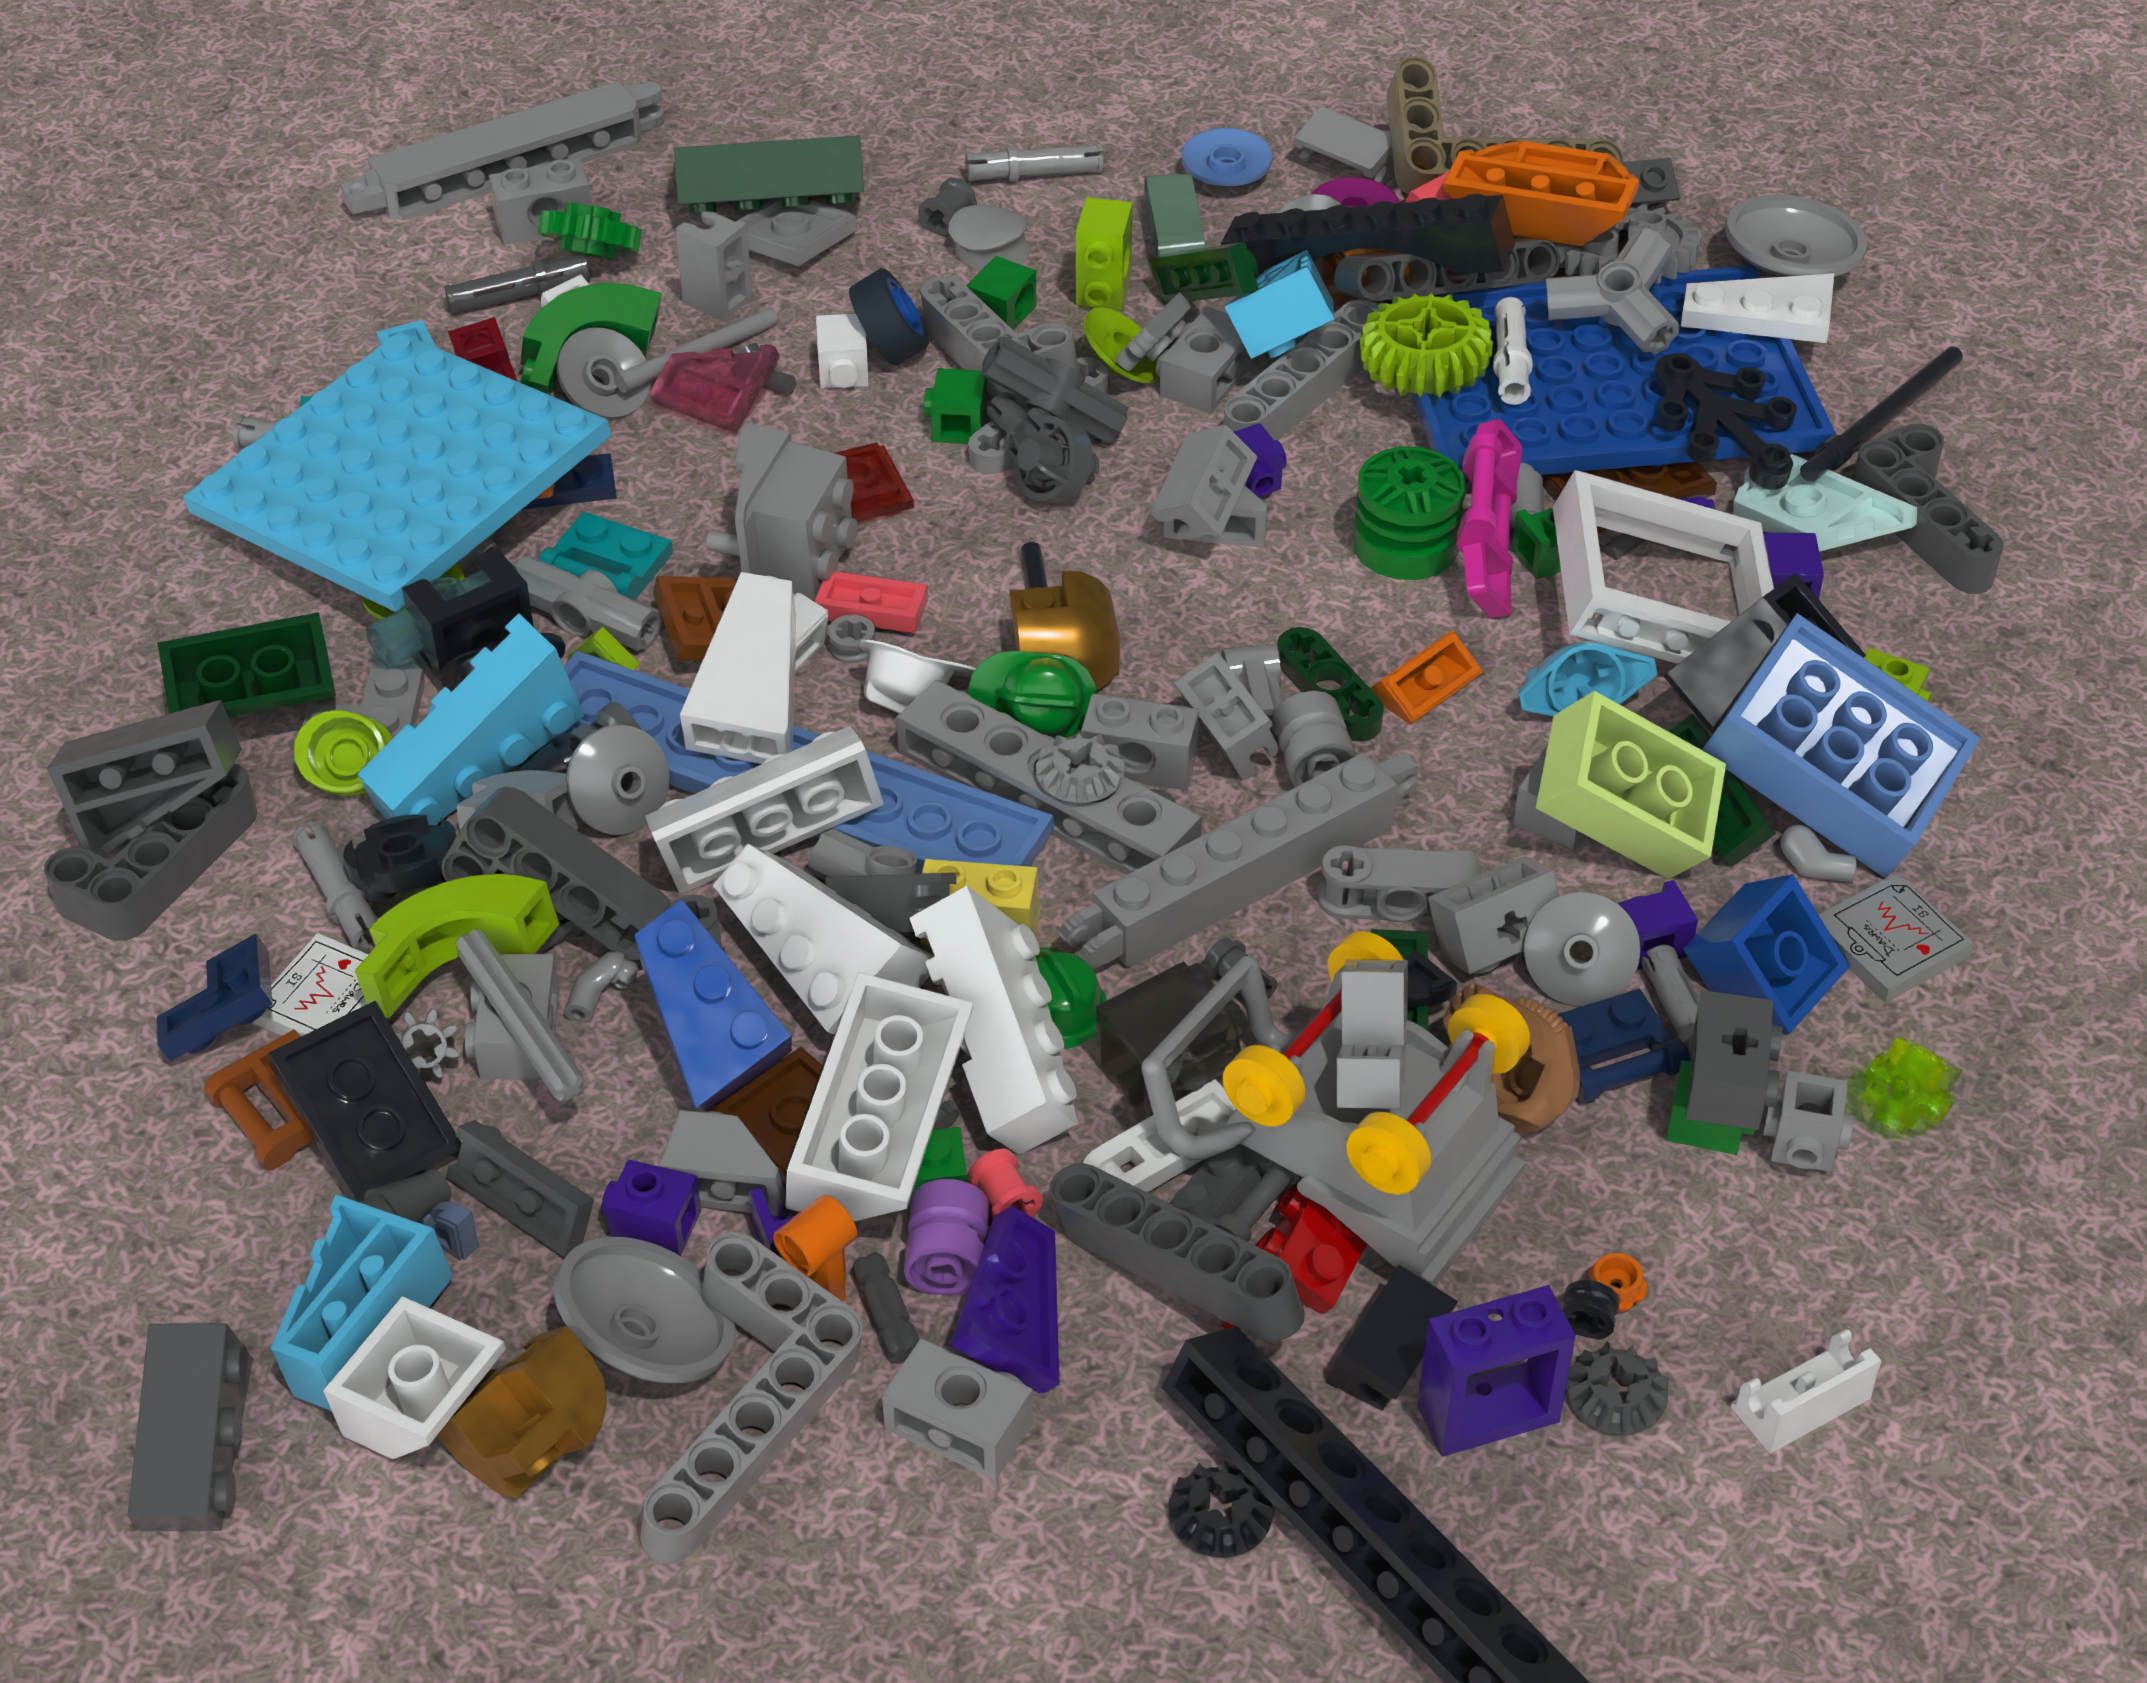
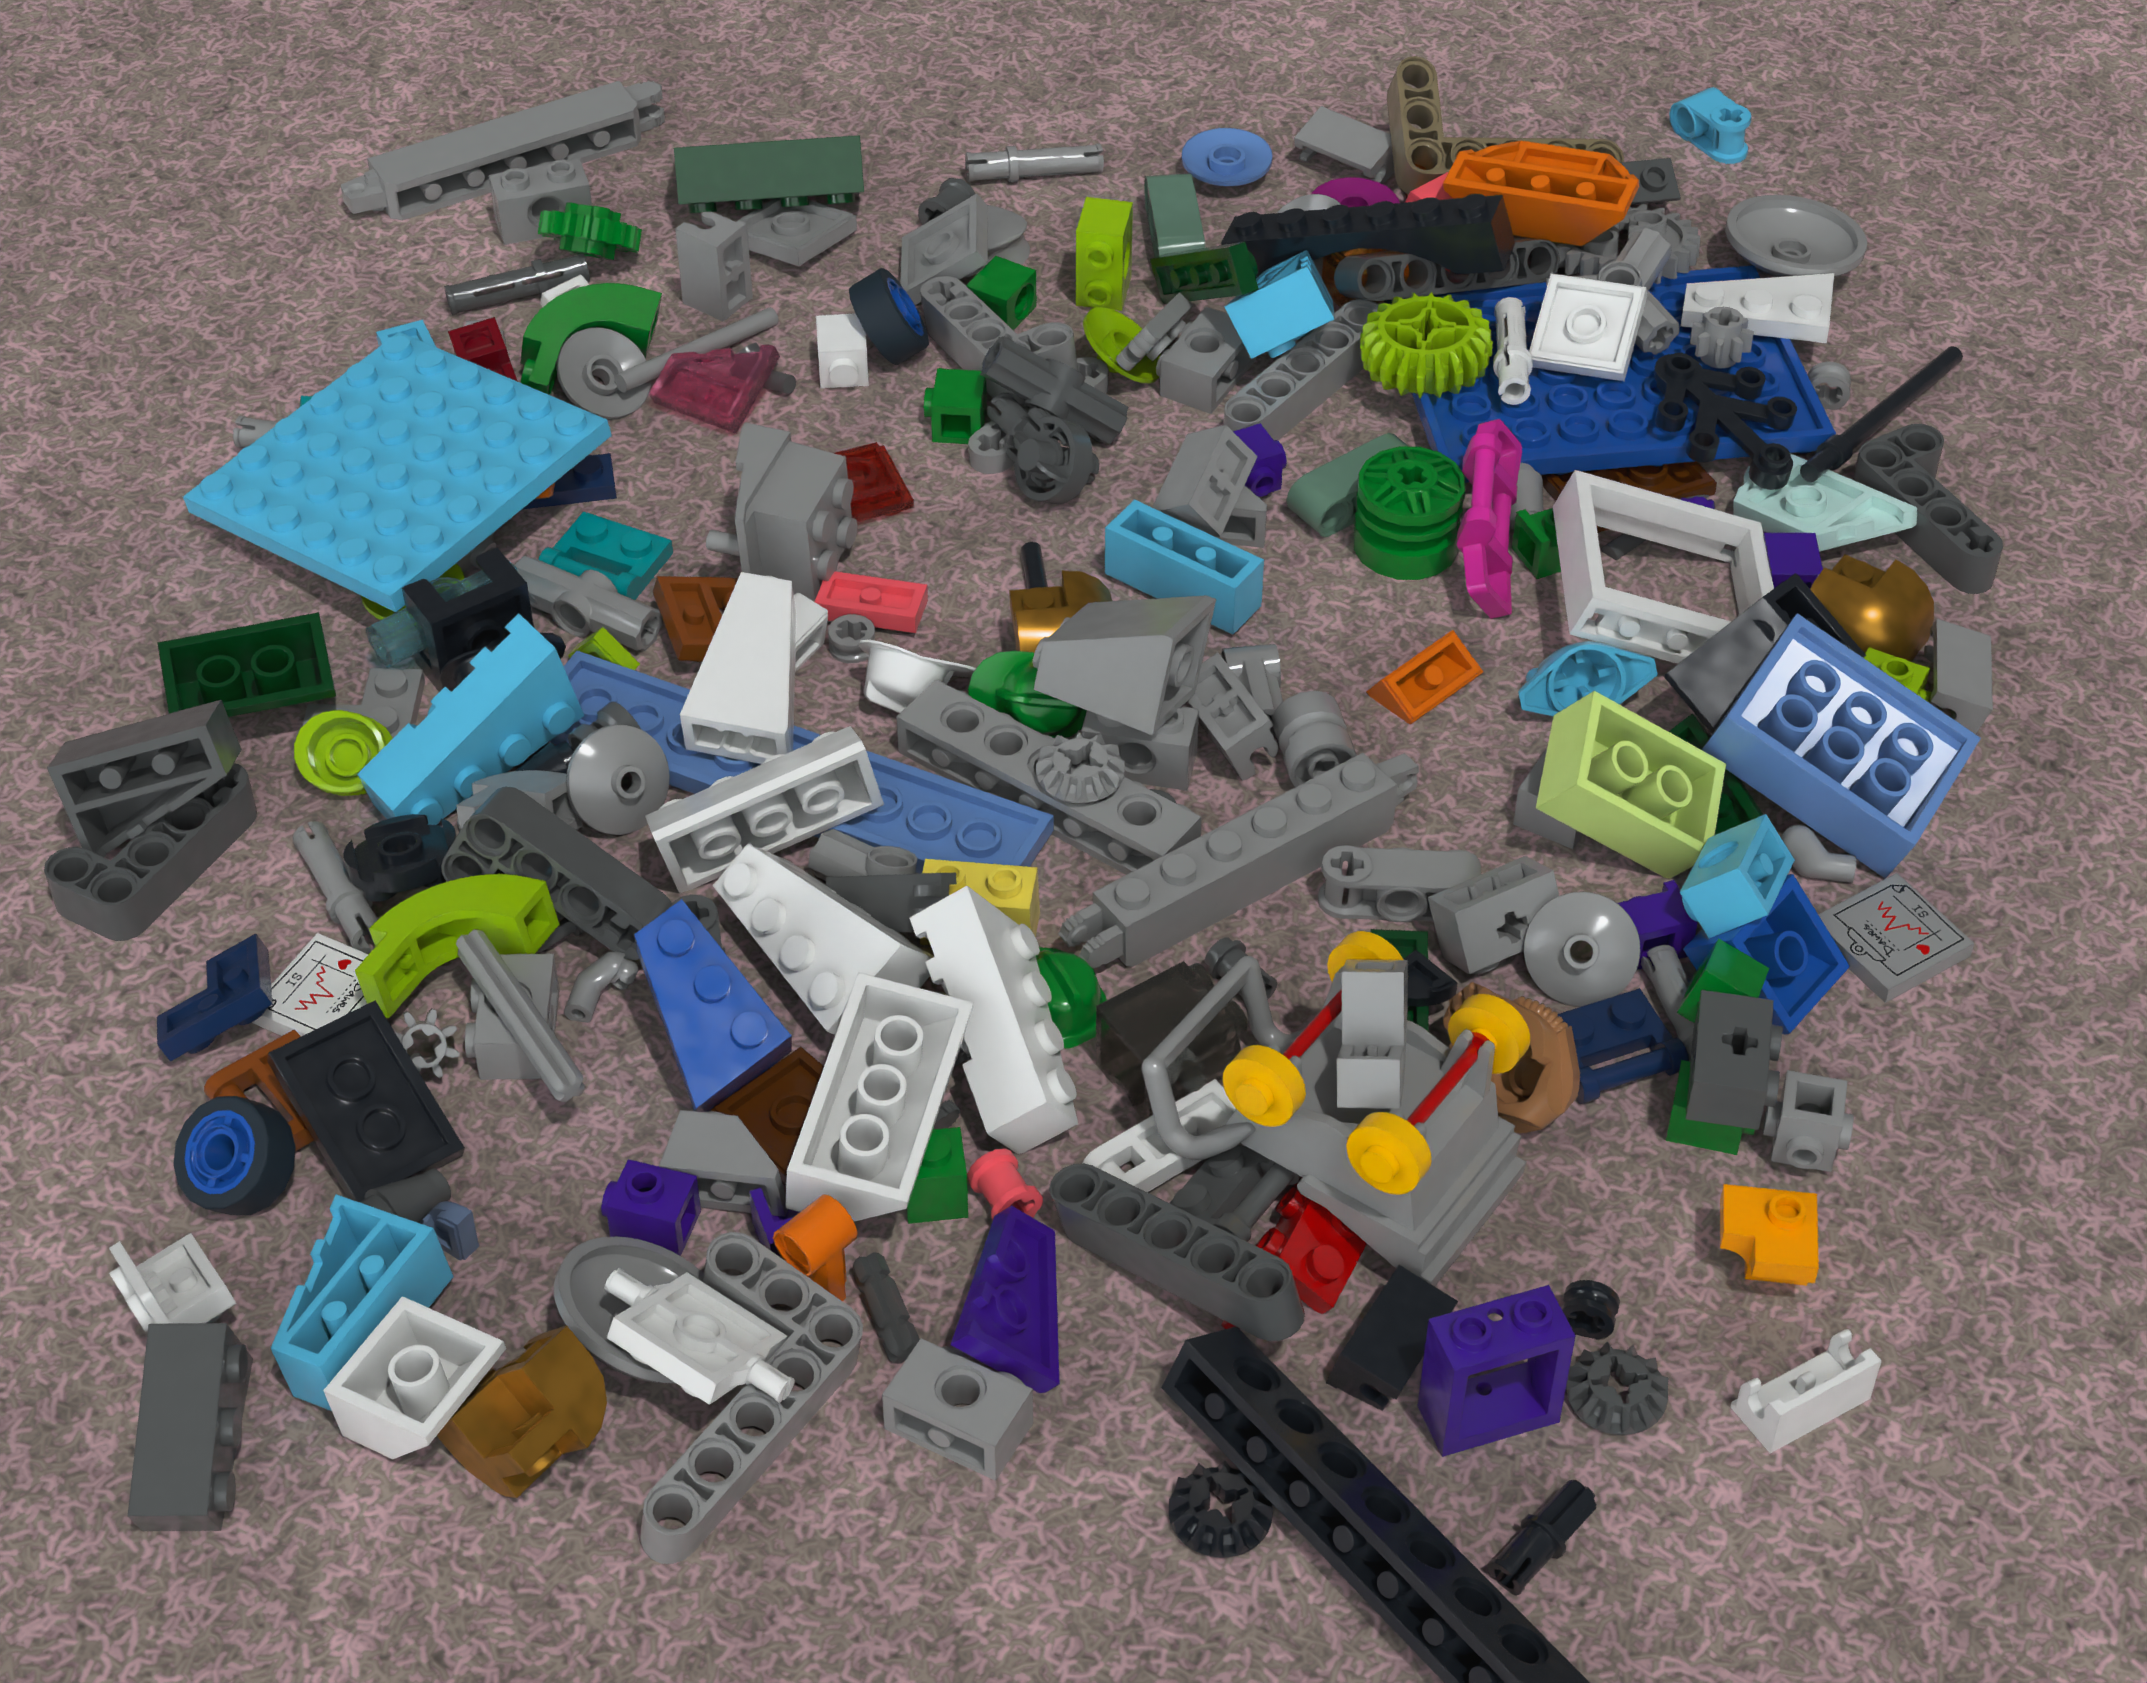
(172, 1285): none -> white bracket
(234, 1155): none -> black wheel
(520, 1188): dark grey hinge -> none
(696, 1337): none -> white plate
(945, 1236): medium lavender wheel -> none
(946, 246): none -> light grey plate
(1127, 658): none -> light grey slope
(1182, 561): none -> medium azure brick
(1328, 664): dark green beam -> none
(1329, 493): none -> sand green beam
(1543, 1536): none -> black axle
(1587, 327): none -> white tile
(1622, 1270): orange plate -> none
(1712, 125): none -> medium azure piece
(1721, 337): none -> light grey gear
(1724, 972): none -> green brick
(1736, 876): none -> medium azure brick
(1771, 1232): none -> light orange brick
(1835, 376): none -> light grey bush
(1878, 607): none -> pearl gold brick
(1929, 1082): clear neon green brick -> none
(1961, 672): none -> light grey hinge

